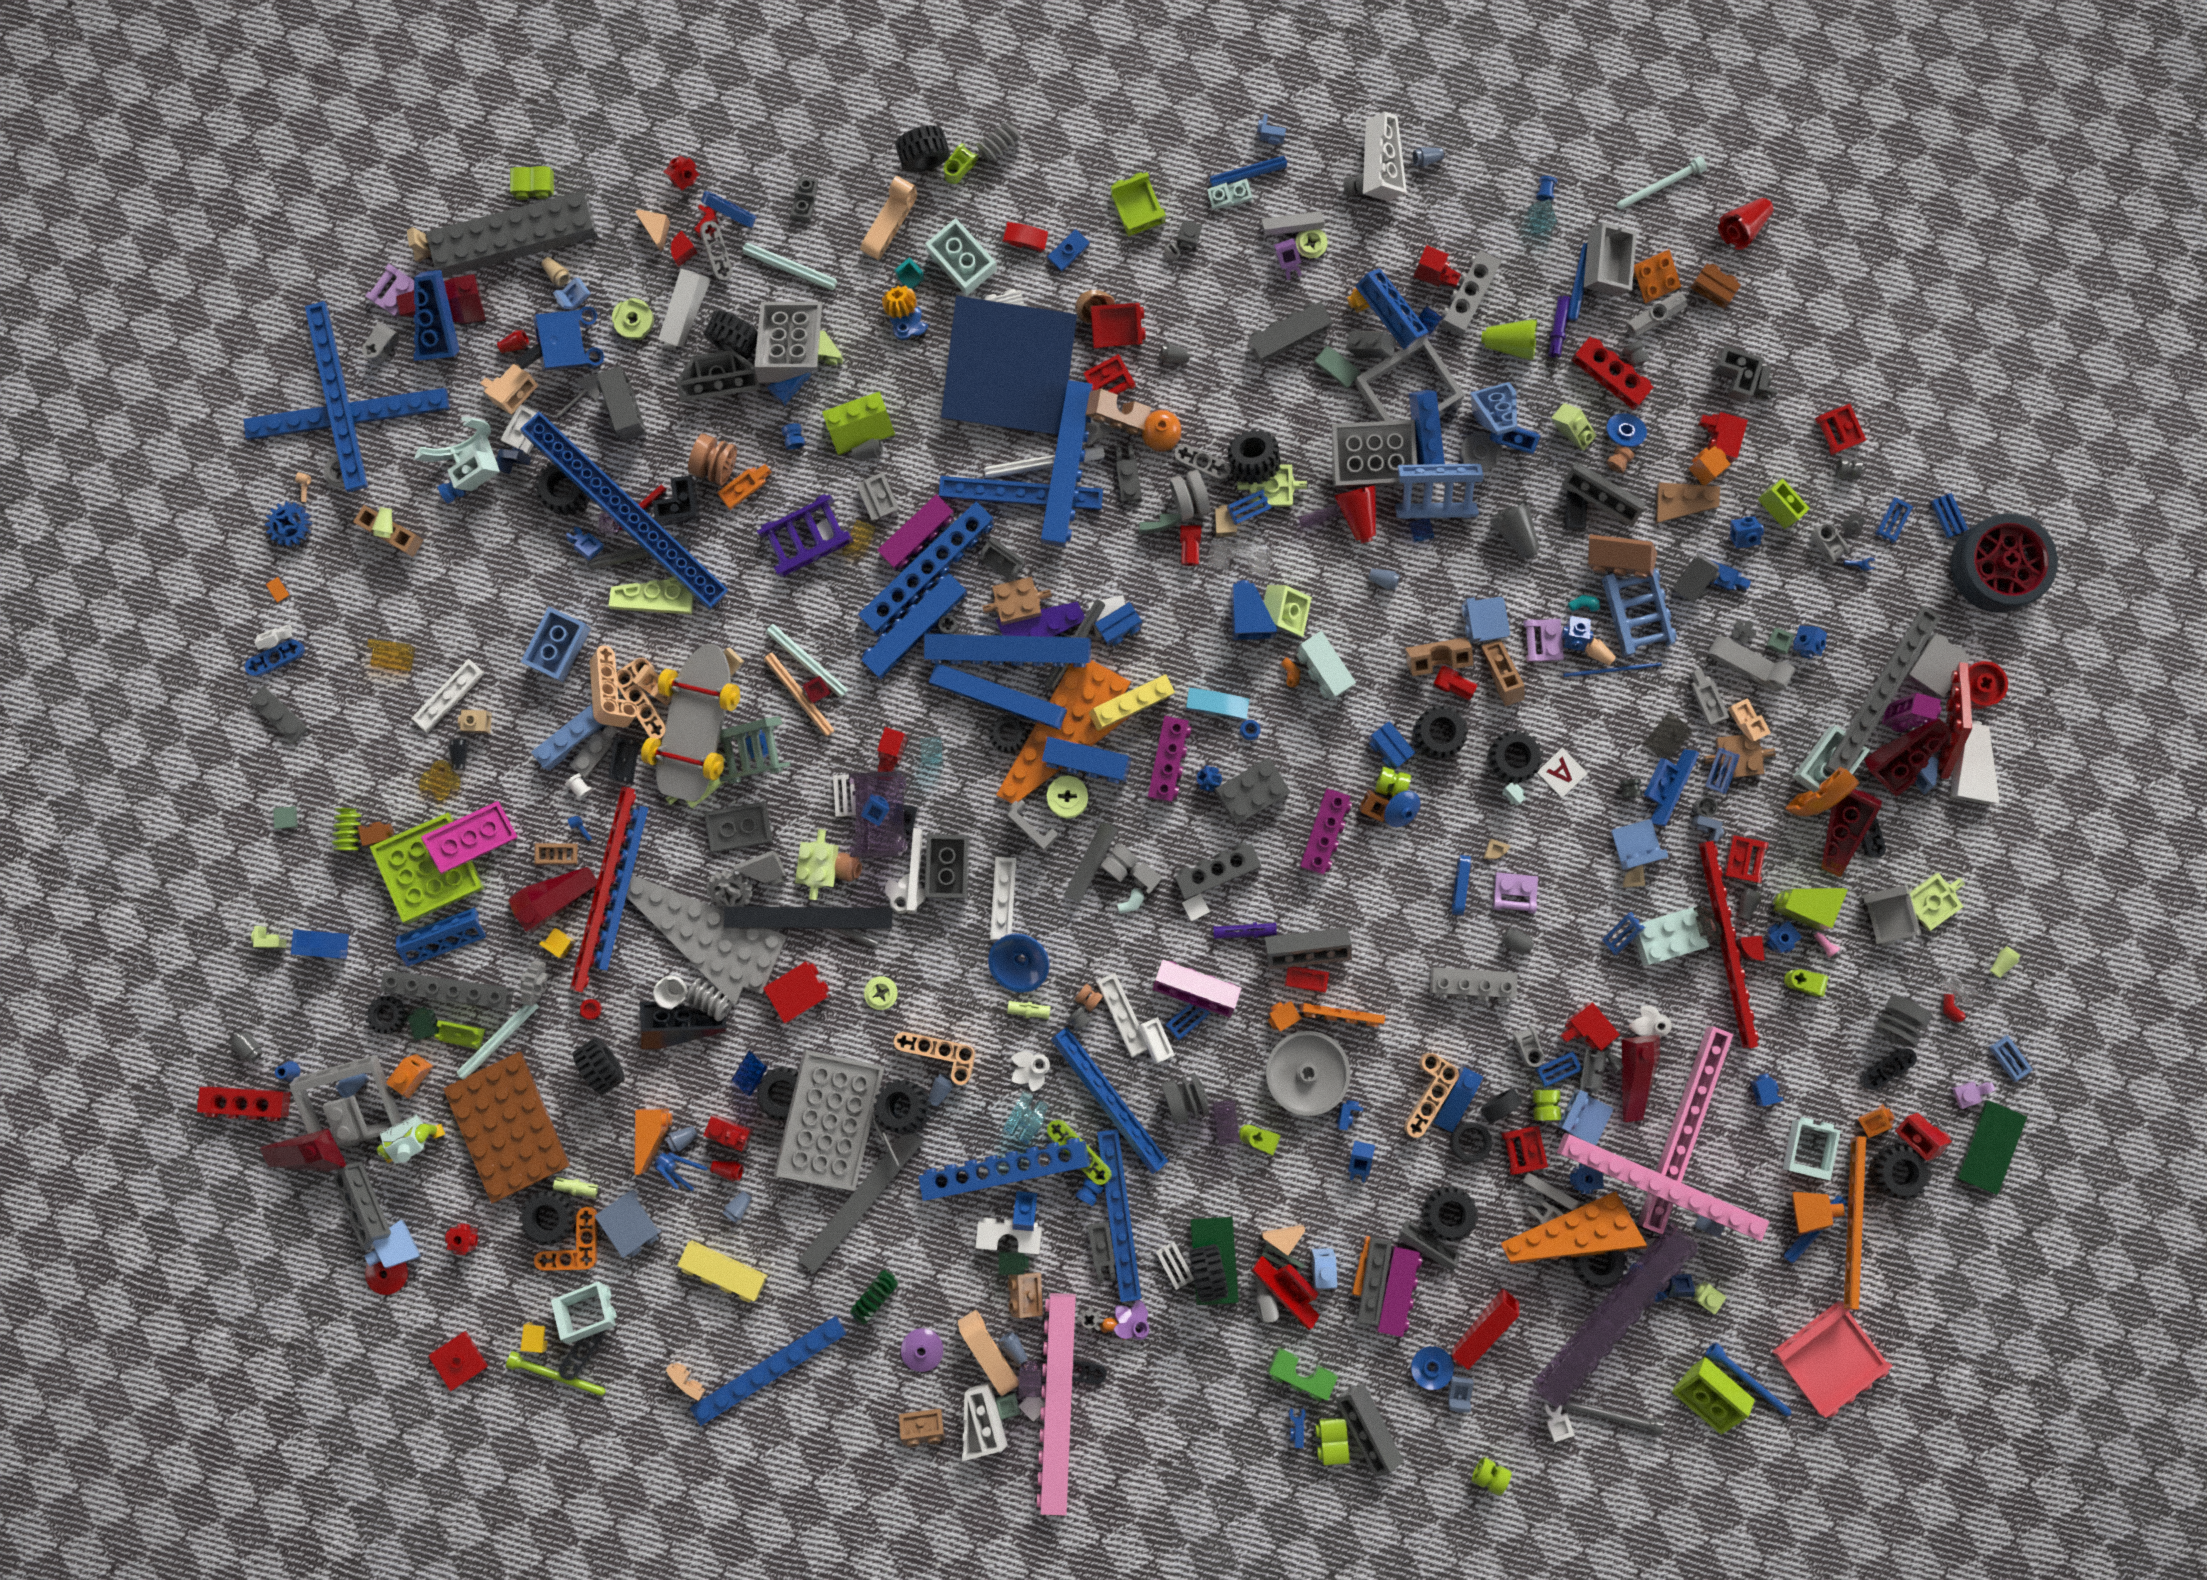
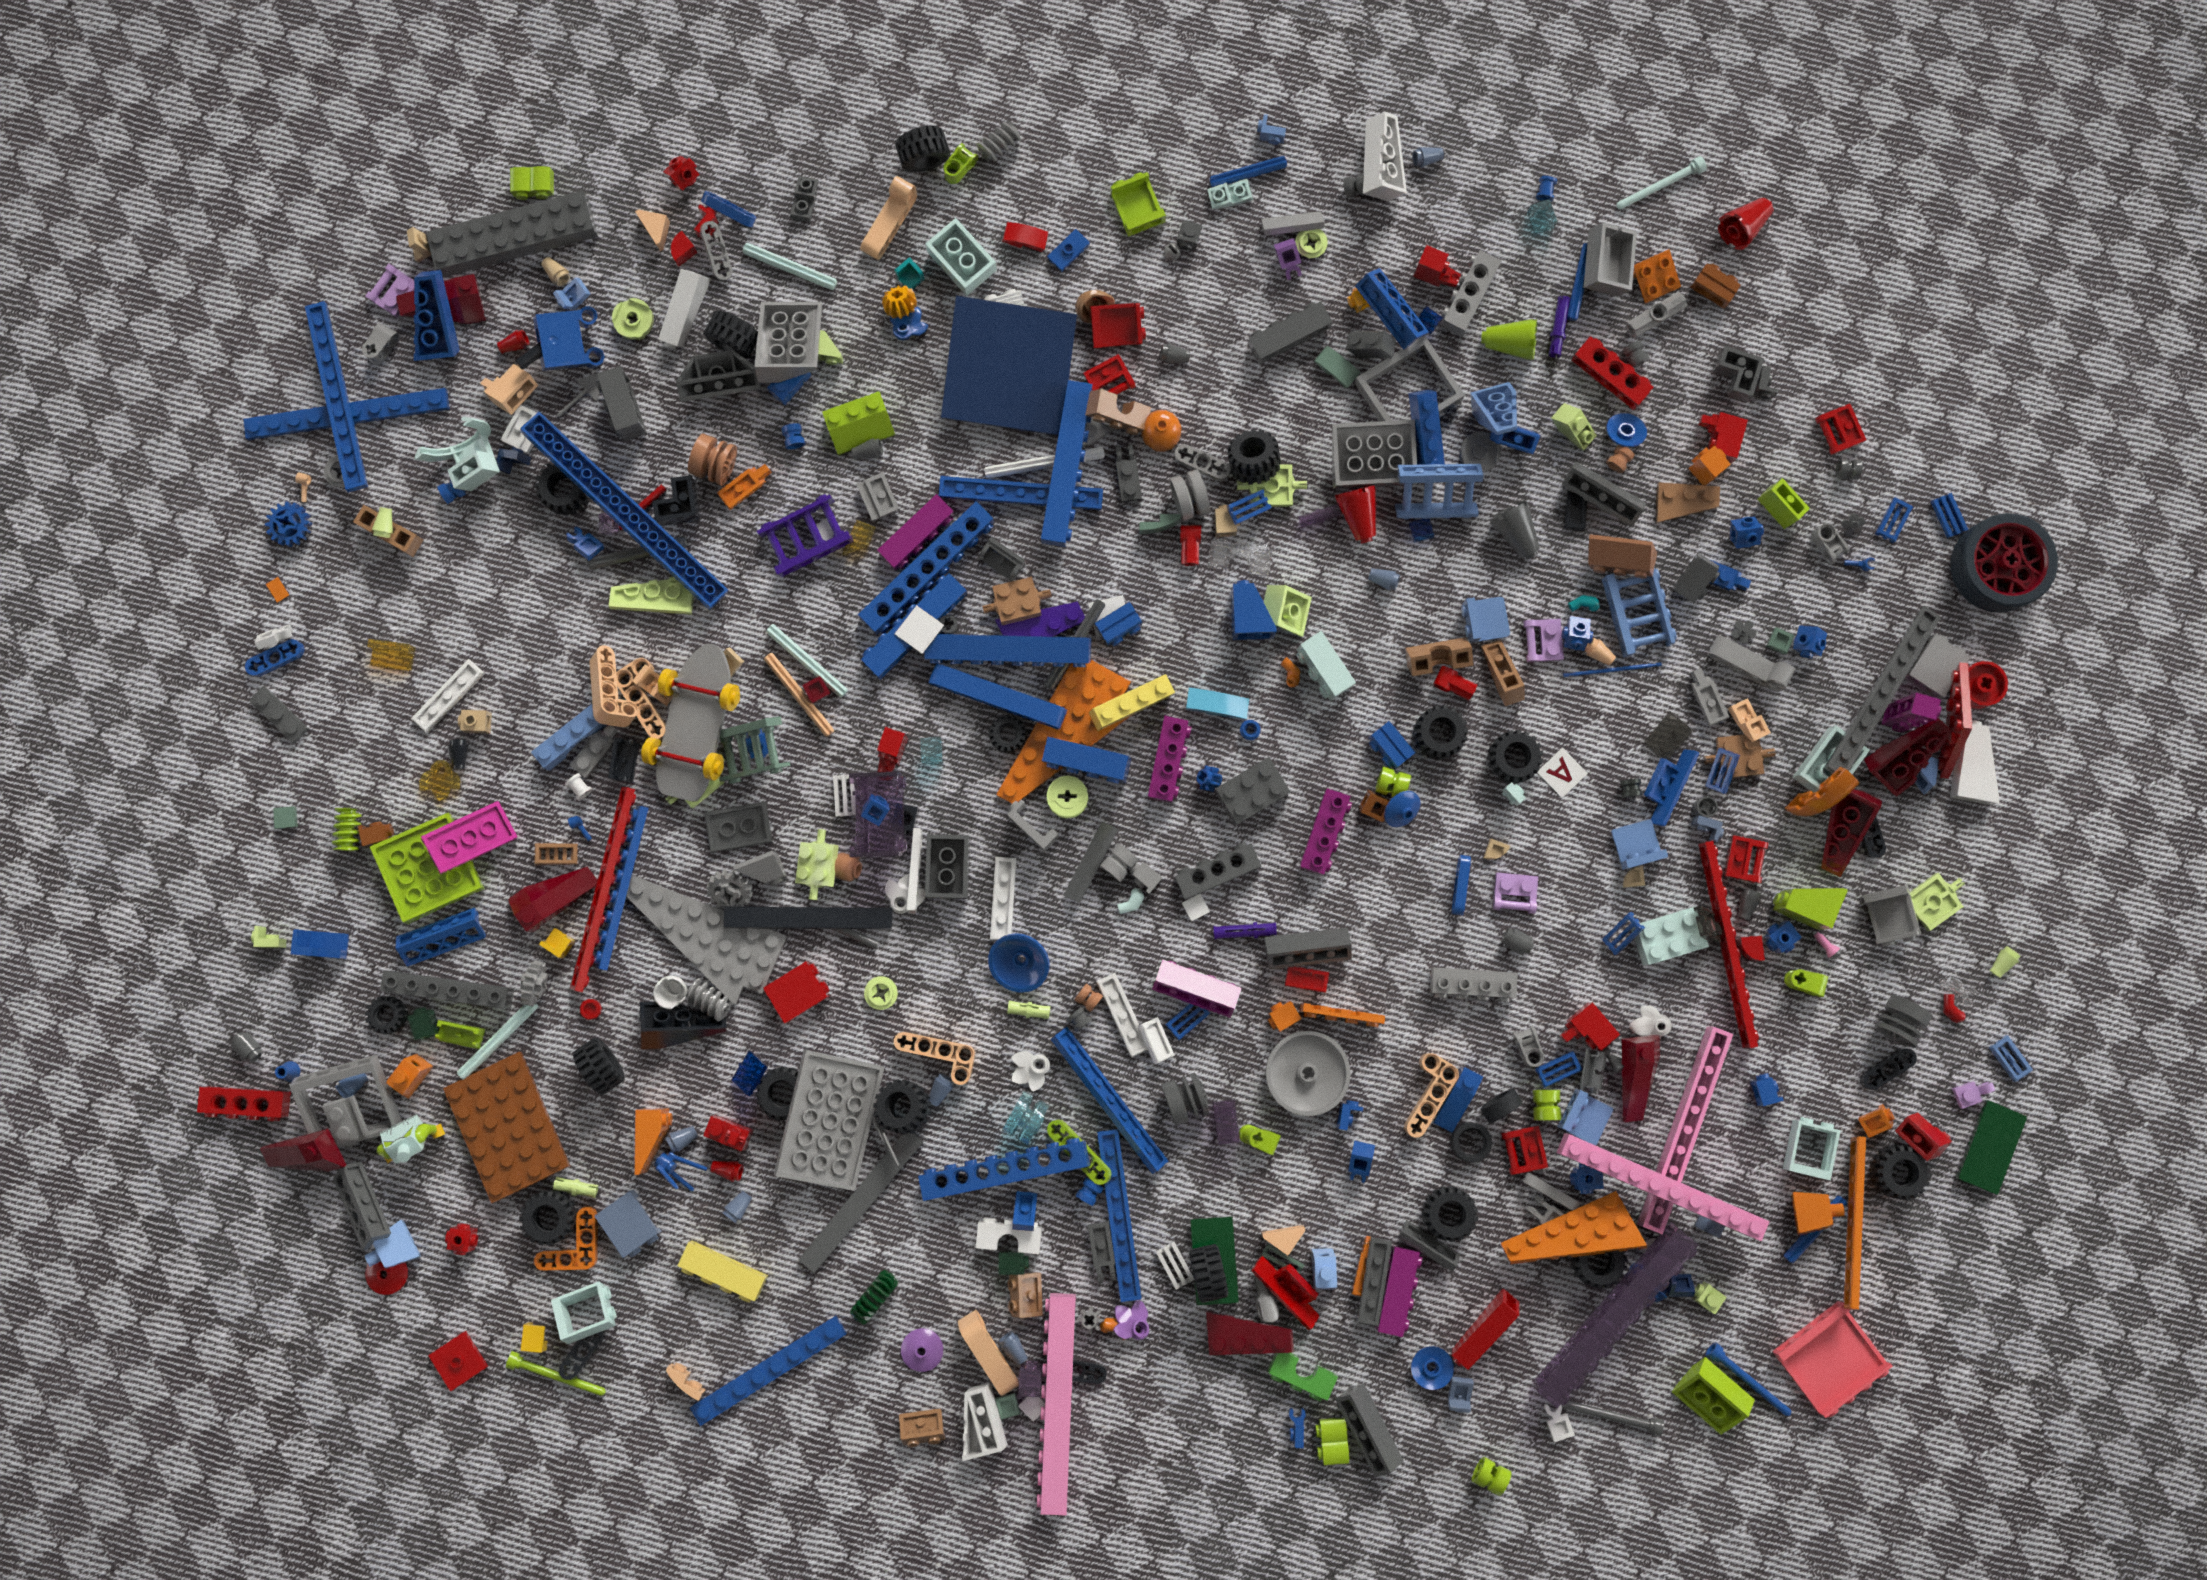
(556, 644): medium blue brick -> none
(919, 629): none -> white sticker
(1240, 1336): none -> dark red wing

